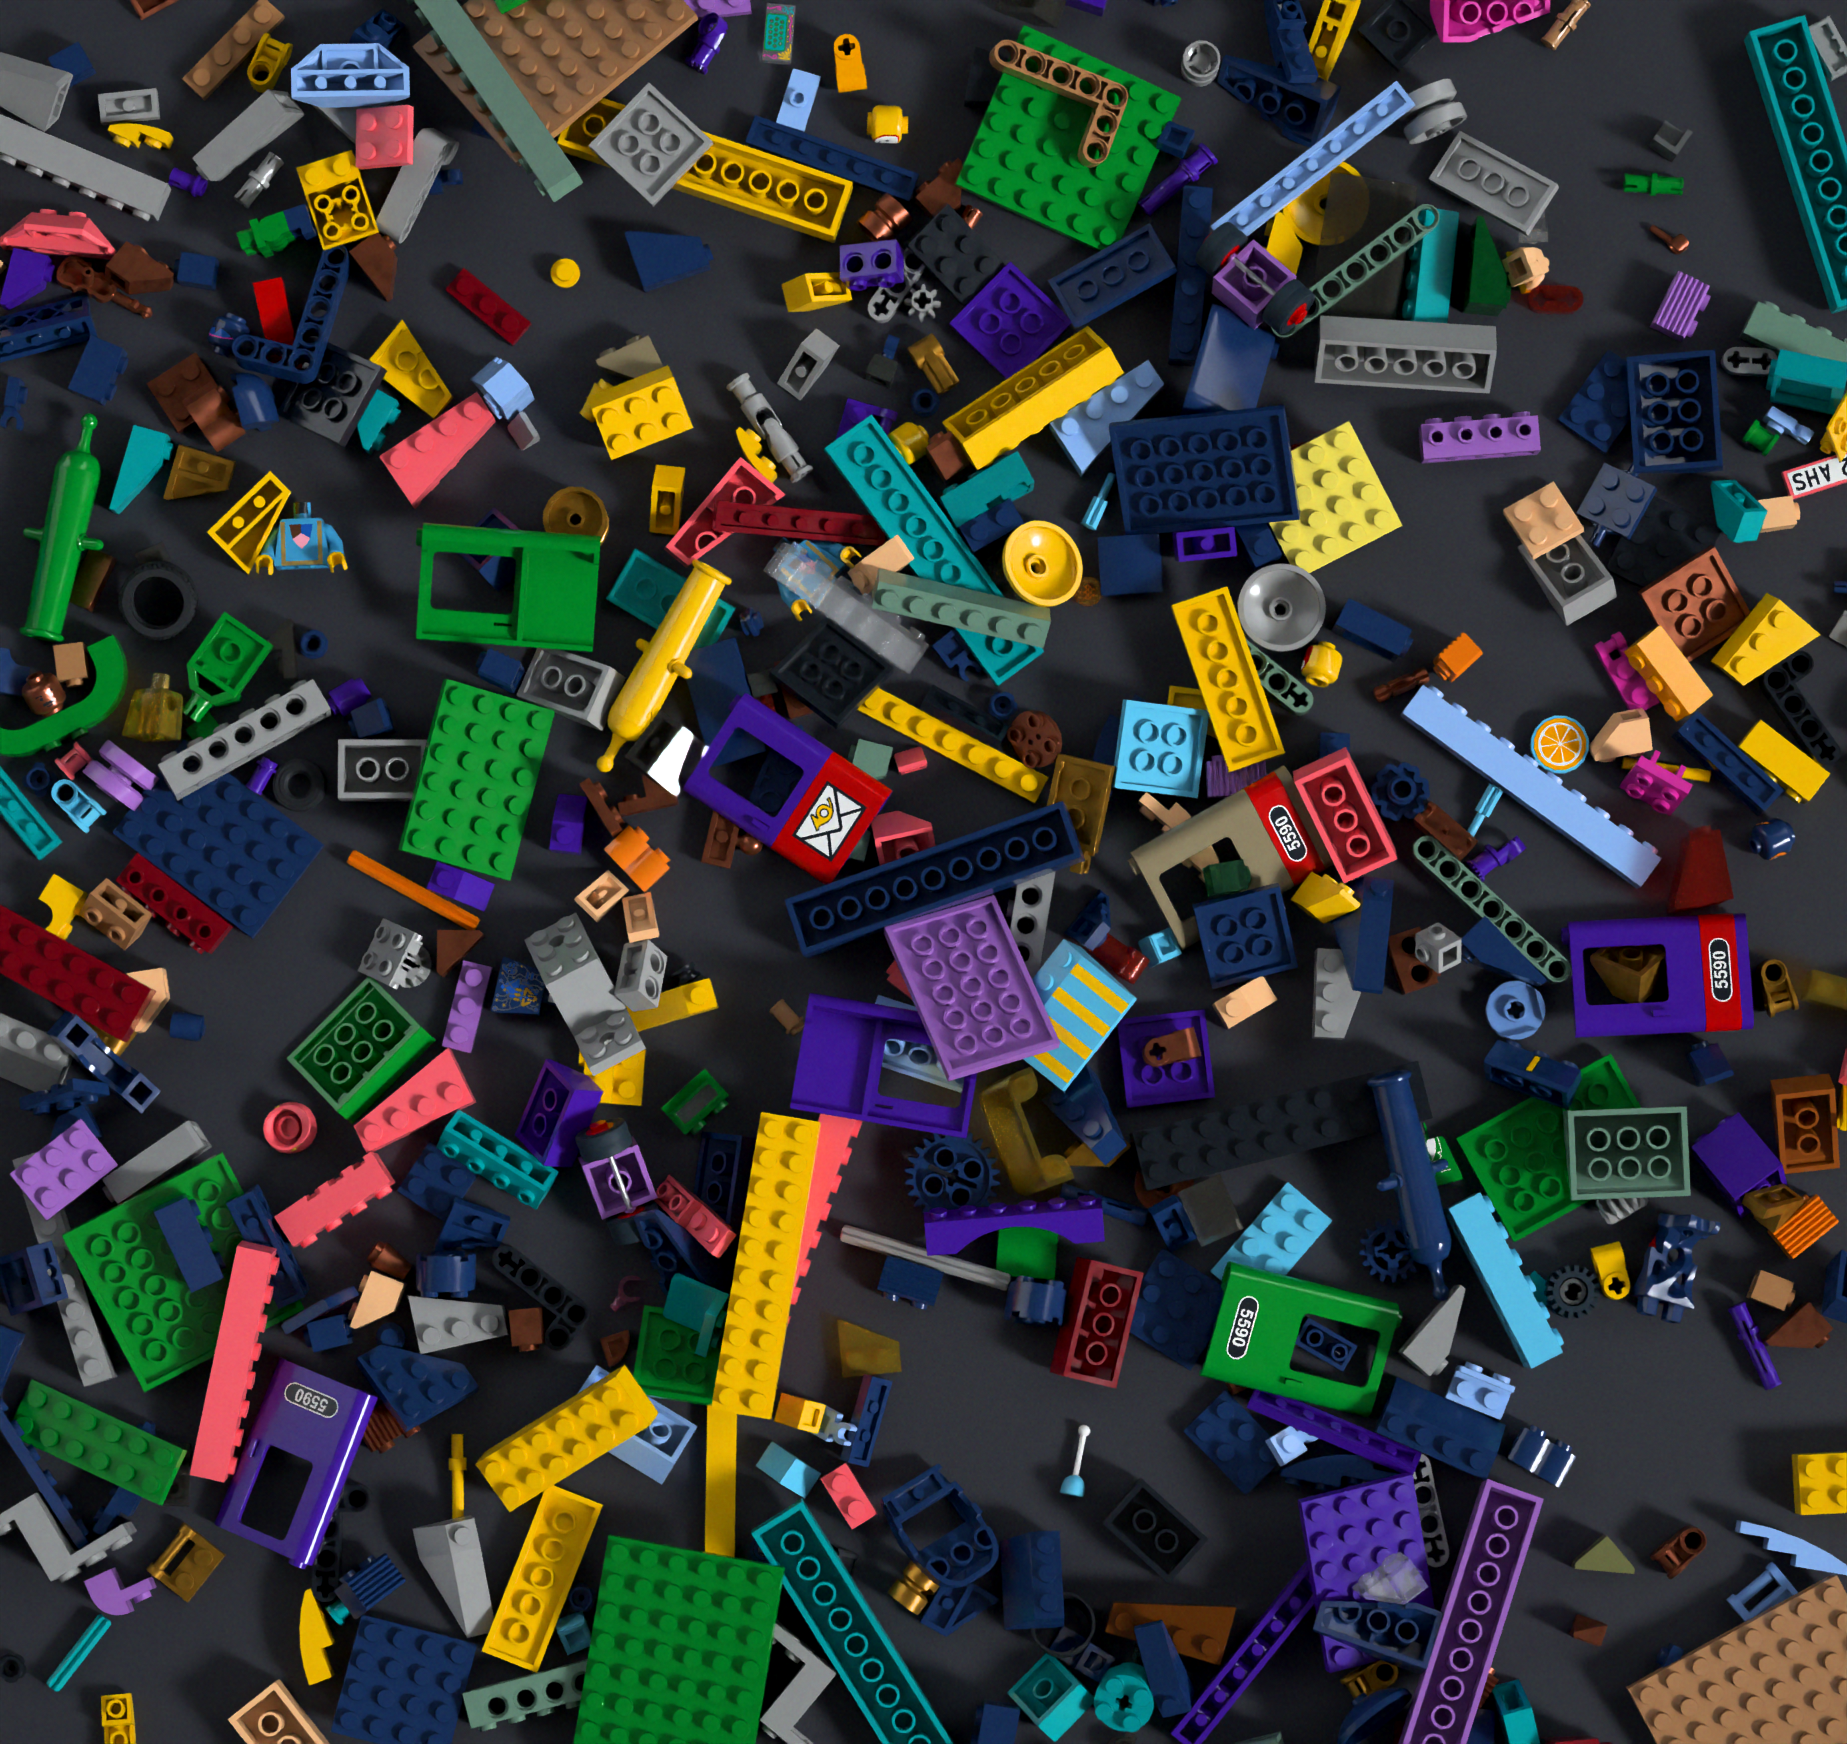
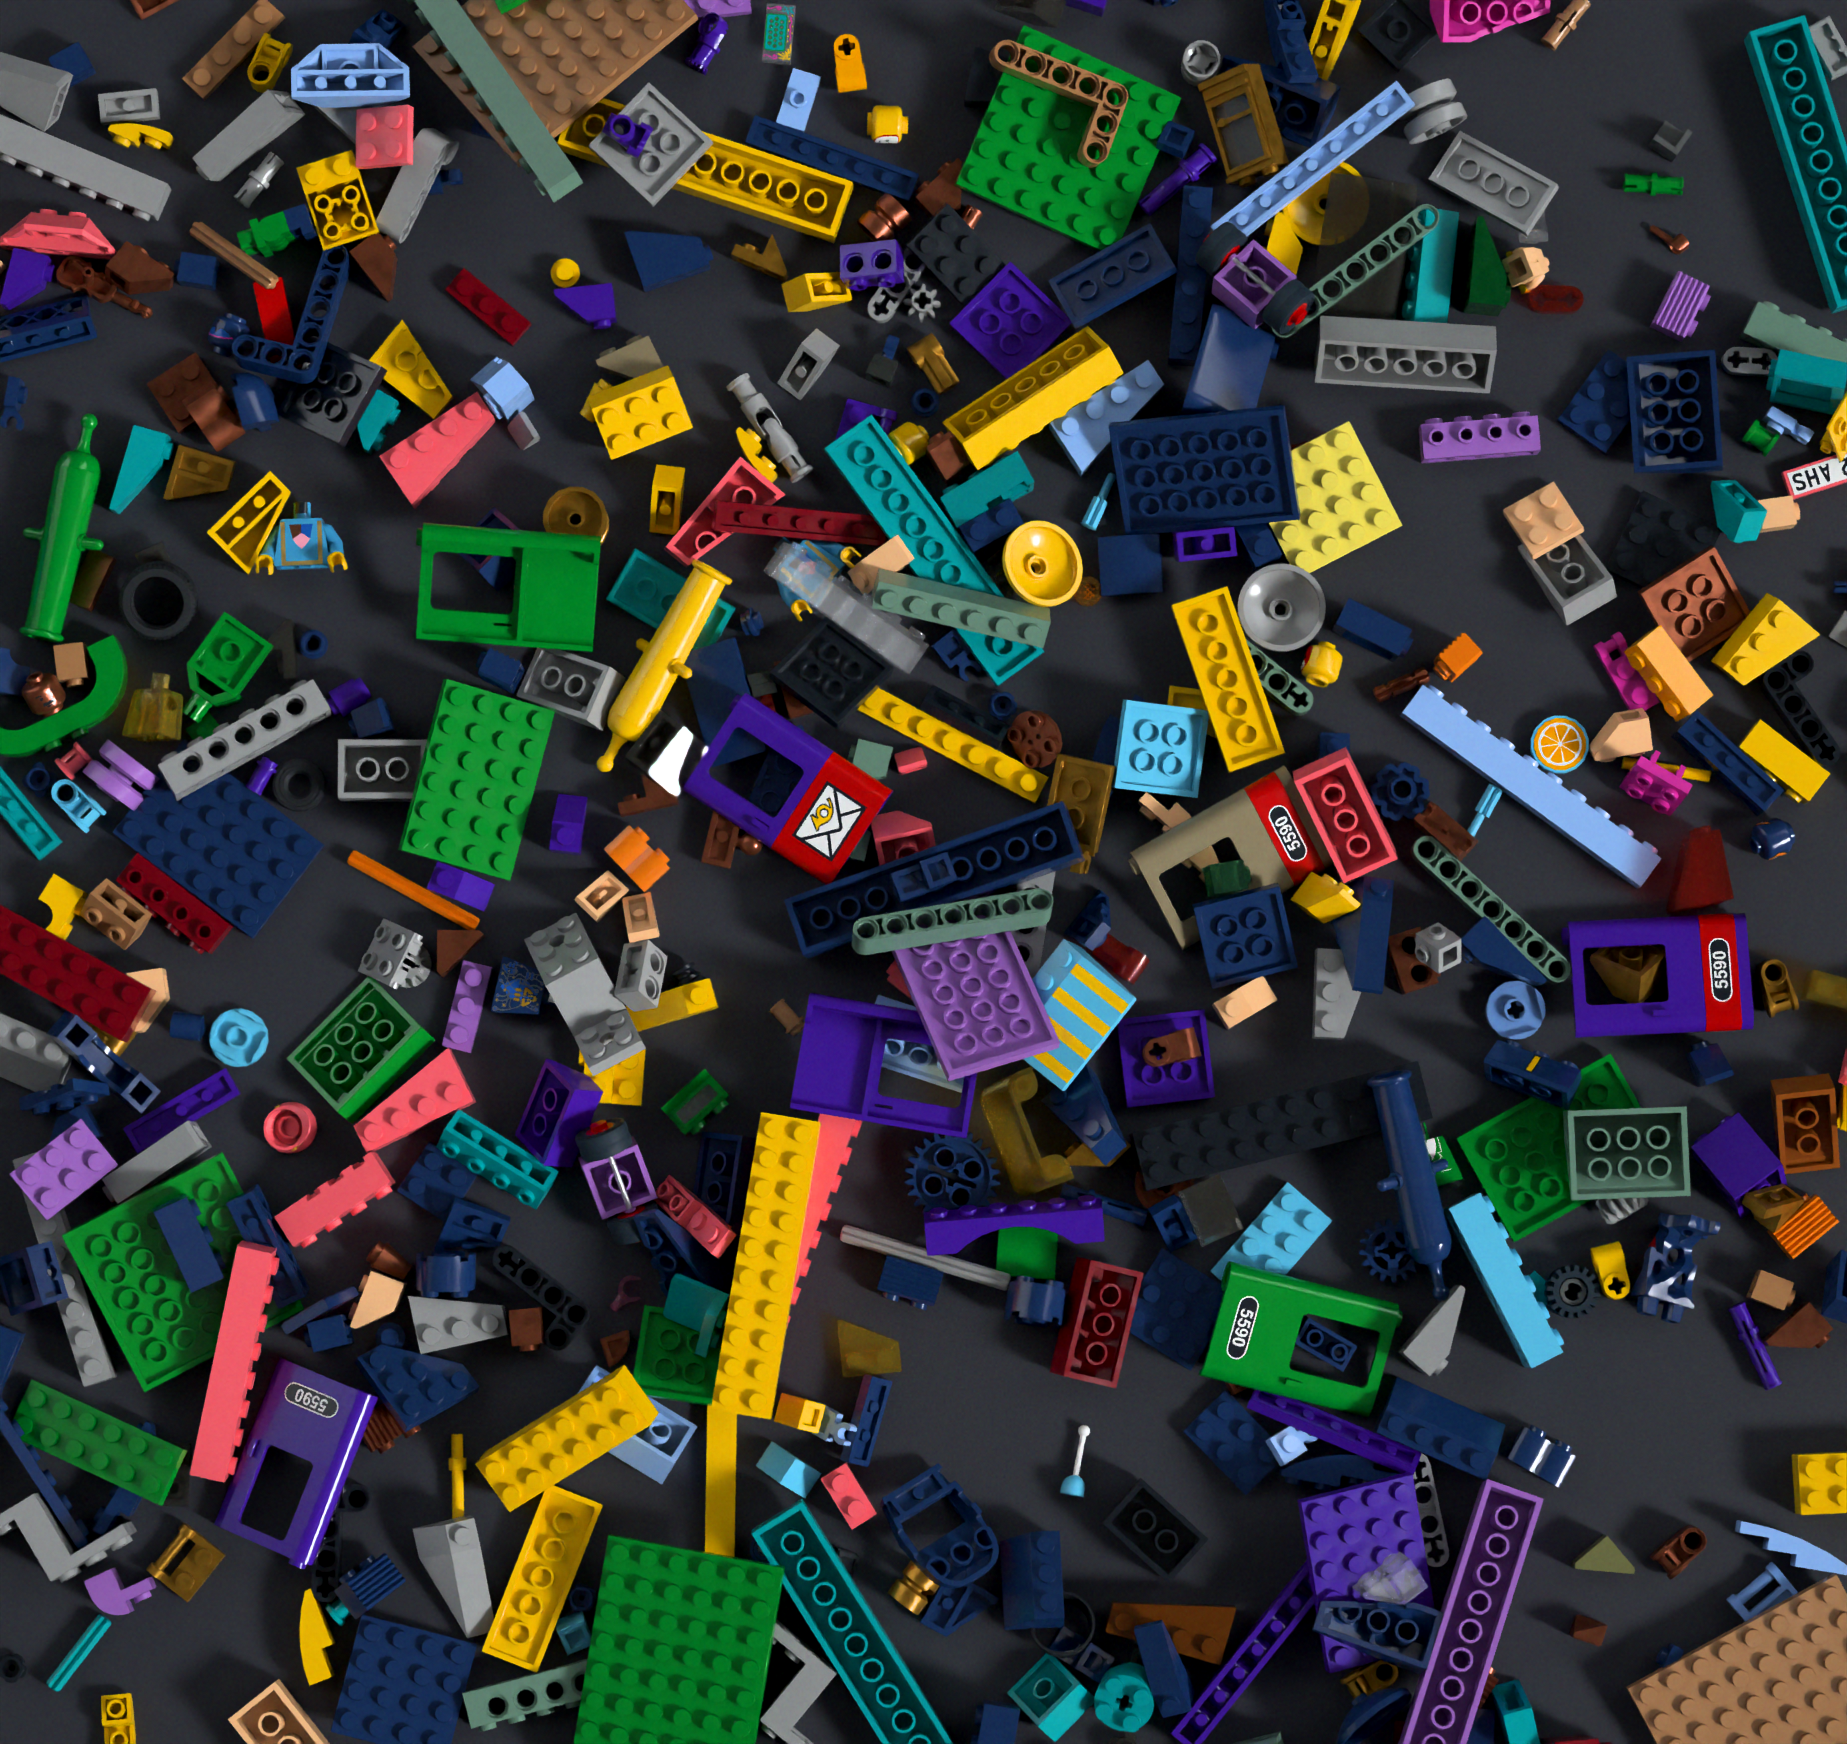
(98, 371): dark blue brick -> none
(187, 1106): none -> dark purple plate
(188, 182): dark purple pin -> none
(233, 255): none -> medium nougat axle
(238, 1037): none -> medium azure tile
(590, 303): none -> dark purple slope
(597, 797): copper plate -> none
(633, 136): none -> dark purple plate
(768, 263): none -> pearl gold slope
(923, 877): none -> dark blue slope
(941, 930): none -> sand green beam
(1159, 947): medium azure slope -> none
(1223, 784): medium lavender brick -> none
(1244, 124): none -> pearl gold door
(1480, 1391): light blue bracket -> none
(1491, 858): dark purple connector -> none
(1616, 503): dark blue plate -> none

